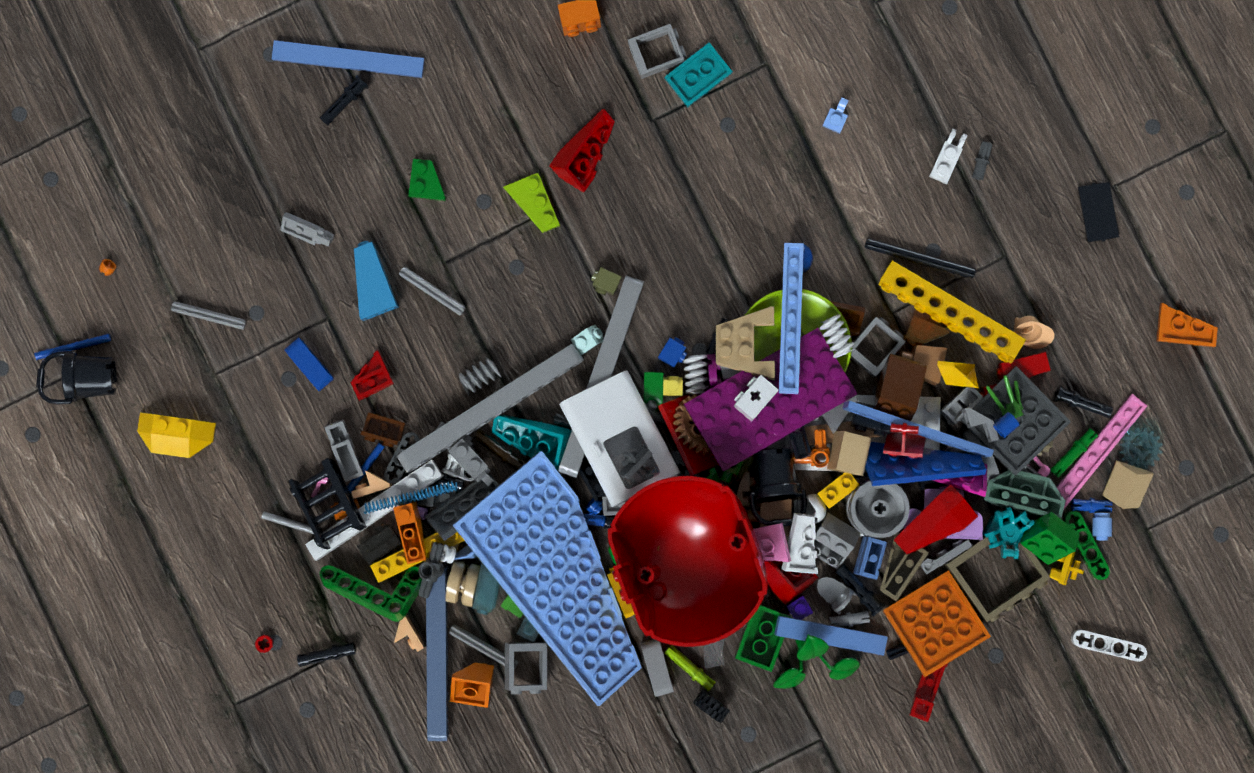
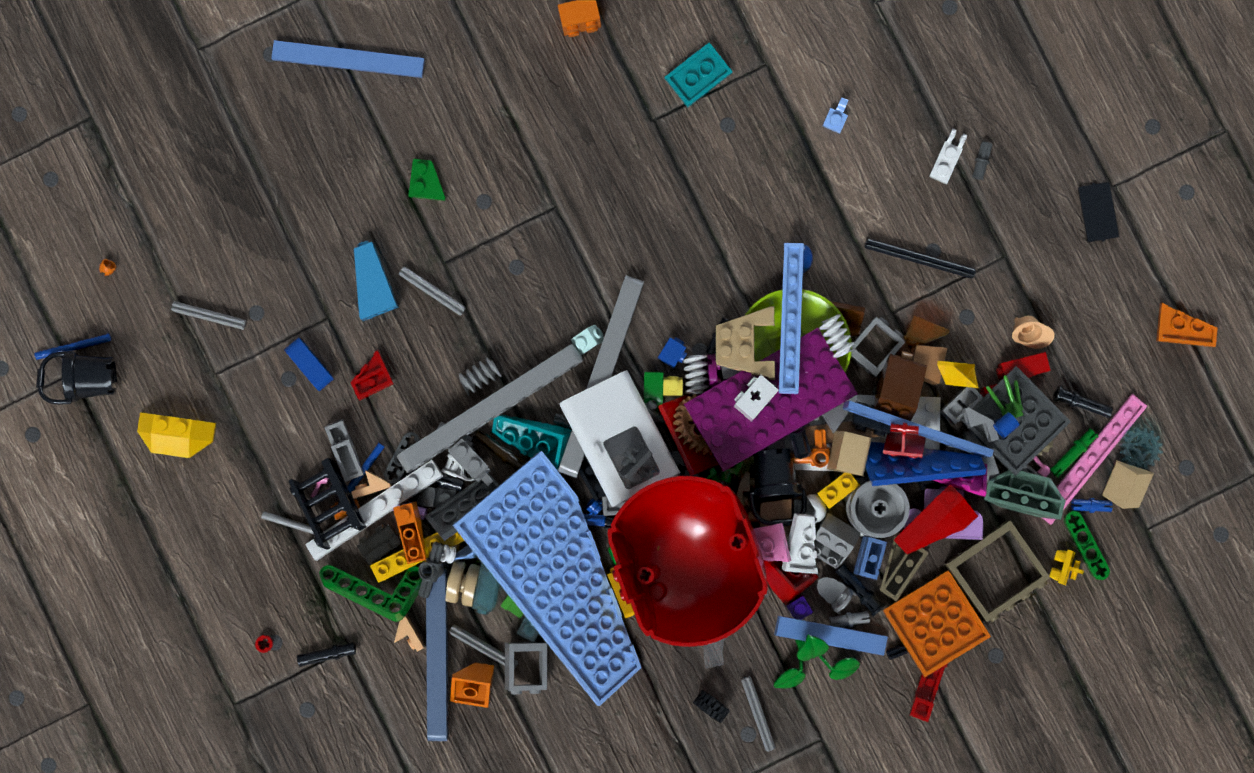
(305, 230): light grey hinge -> none
(350, 93): black pin -> none
(383, 429): reddish brown bracket -> none
(411, 497): dark azure piece -> none
(534, 201): lime wing -> none
(579, 157): red wedge -> none
(605, 281): olive brick -> none
(638, 59): light grey window -> none
(656, 667): light grey beam -> none
(689, 667): lime pin -> none
(758, 643): green brick -> none
(758, 713): none -> light grey axle
(945, 556): light grey hinge -> none
(962, 311): yellow brick -> none
(1008, 532): teal piece -> none
(1050, 538): green brick -> none
(1102, 526): light blue brick -> none
(1108, 645): white beam -> none

